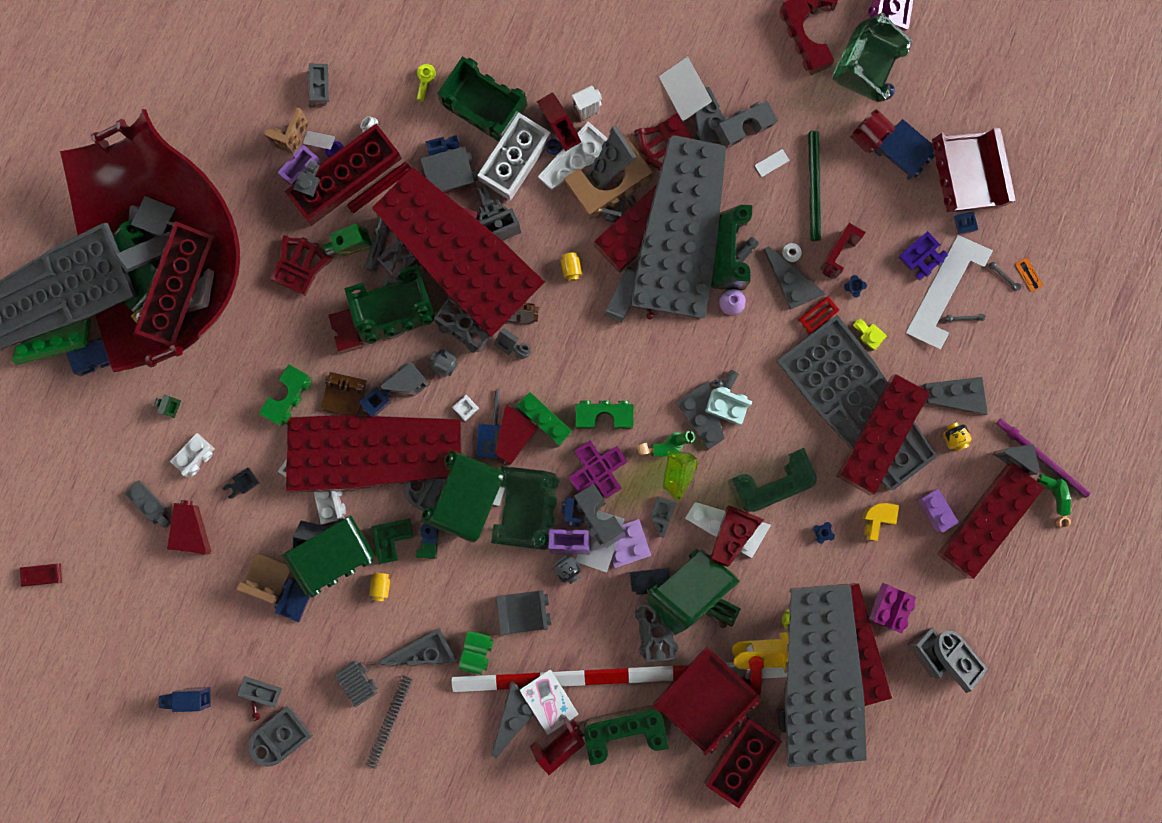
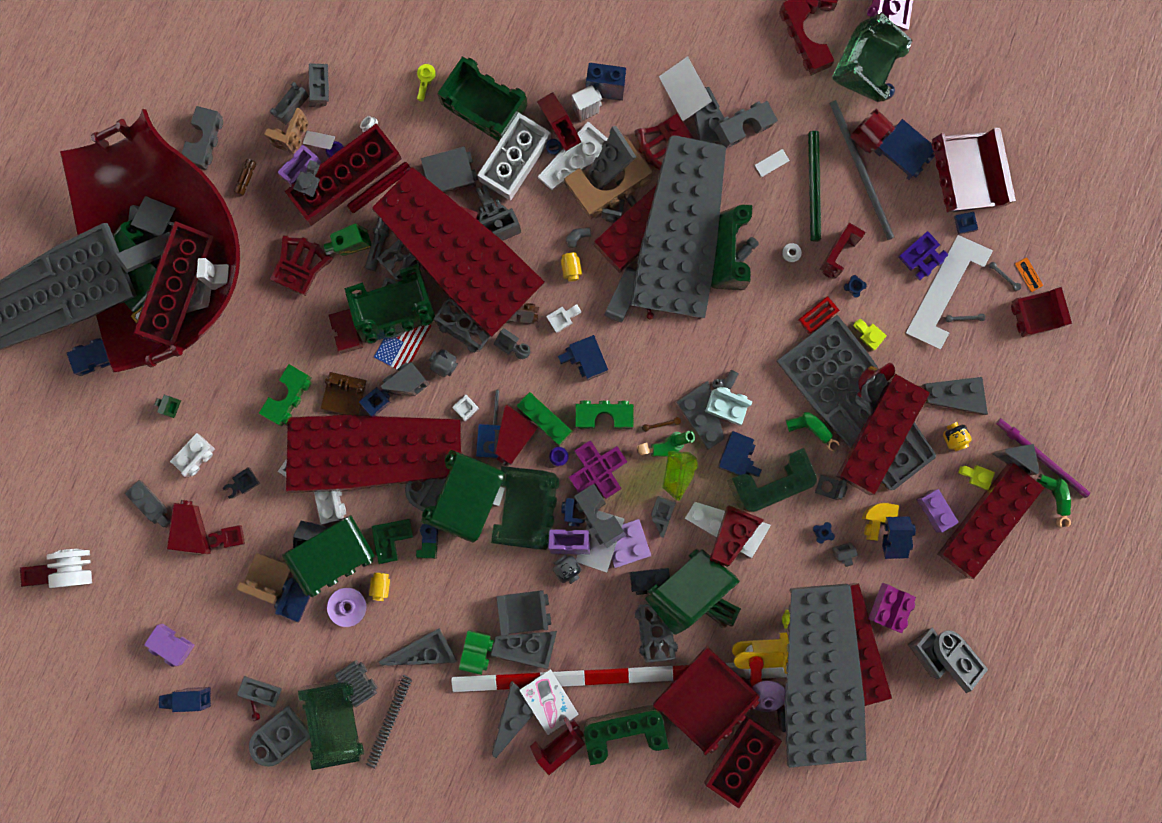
(53, 343): green wing -> none
(69, 568): none -> white wheel
(165, 644): none -> medium lavender brick
(210, 123): none -> dark grey arch
(212, 275): none -> white slope
(230, 537): none -> dark red plate
(245, 177): none -> reddish brown axle
(286, 107): none -> dark grey hinge
(331, 724): none -> clear green windscreen
(337, 610): none -> lavender dish
(403, 348): none -> sticker
(440, 145): dark blue plate -> none
(528, 649): none -> dark grey wing
(558, 456): none -> dark purple plate
(561, 319): none -> white plate
(575, 235): none -> dark grey arm
(588, 355): none -> dark blue hinge
(607, 79): none -> dark blue panel
(676, 421): none -> reddish brown hinge
(732, 302): lavender brick -> none
(735, 456): none -> dark blue hinge
(771, 696): none -> lavender dish
(793, 283): dark grey wing -> none
(814, 425): none -> green arm
(838, 491): none -> dark grey bracket
(845, 553): none -> dark grey tile
(861, 169): none -> dark grey piece
(871, 385): none -> hair
(898, 540): none -> dark blue brick
(978, 476): none -> neon yellow plate
(1041, 312): none -> dark red panel

